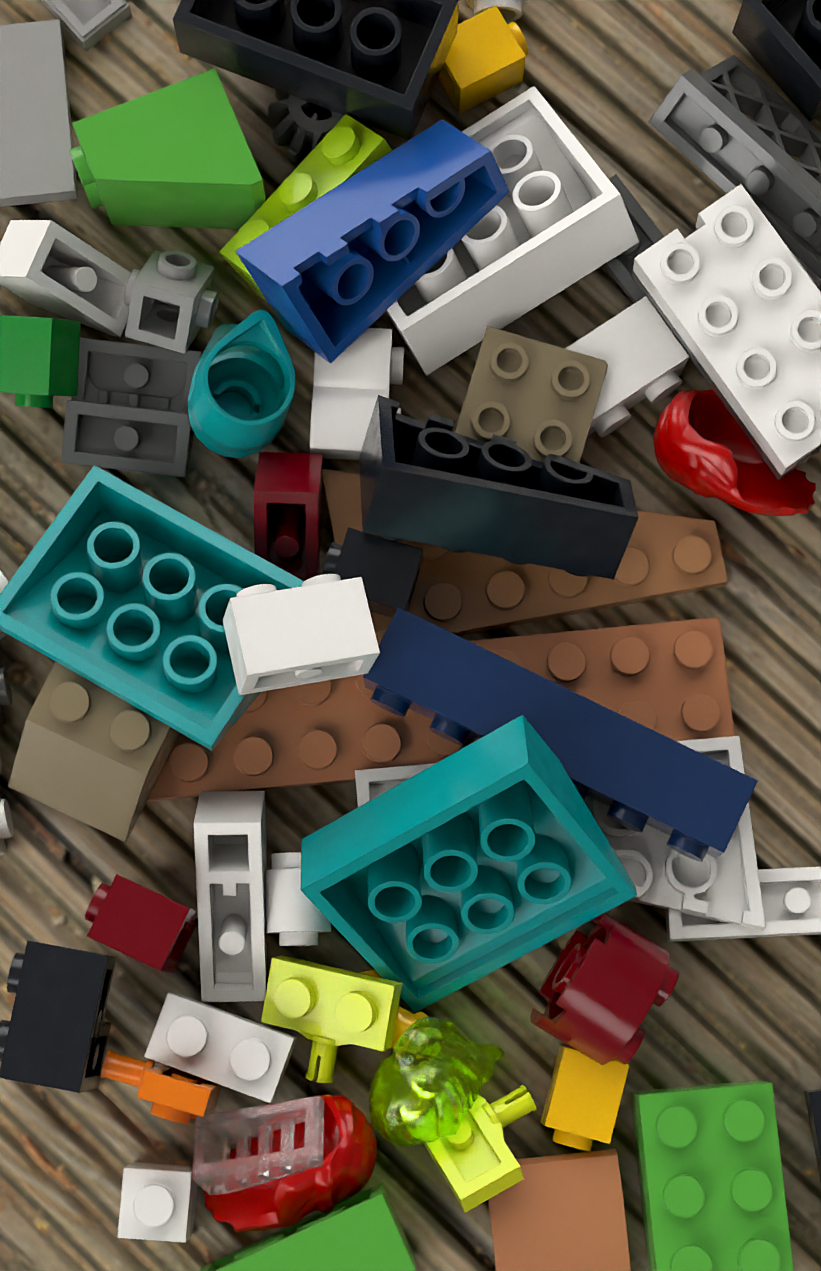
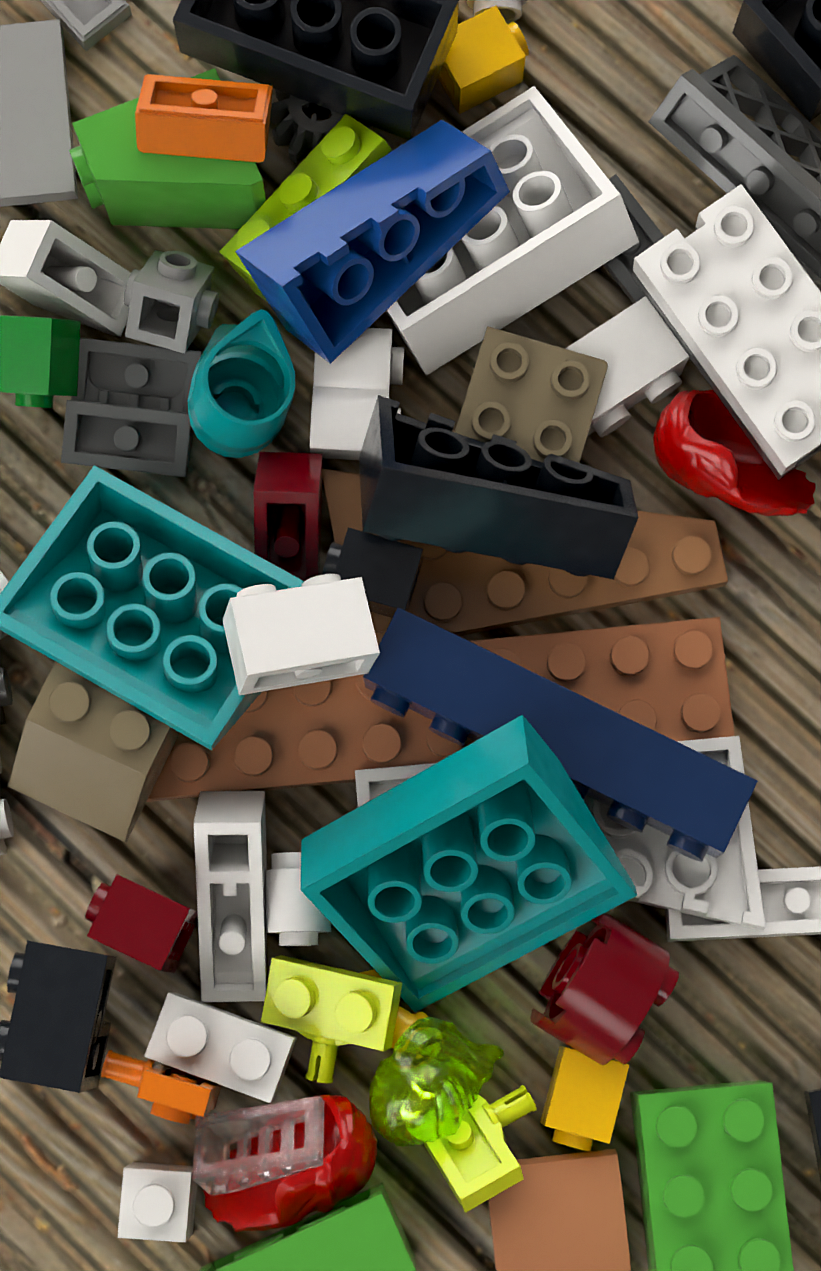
(203, 118): none -> orange slope

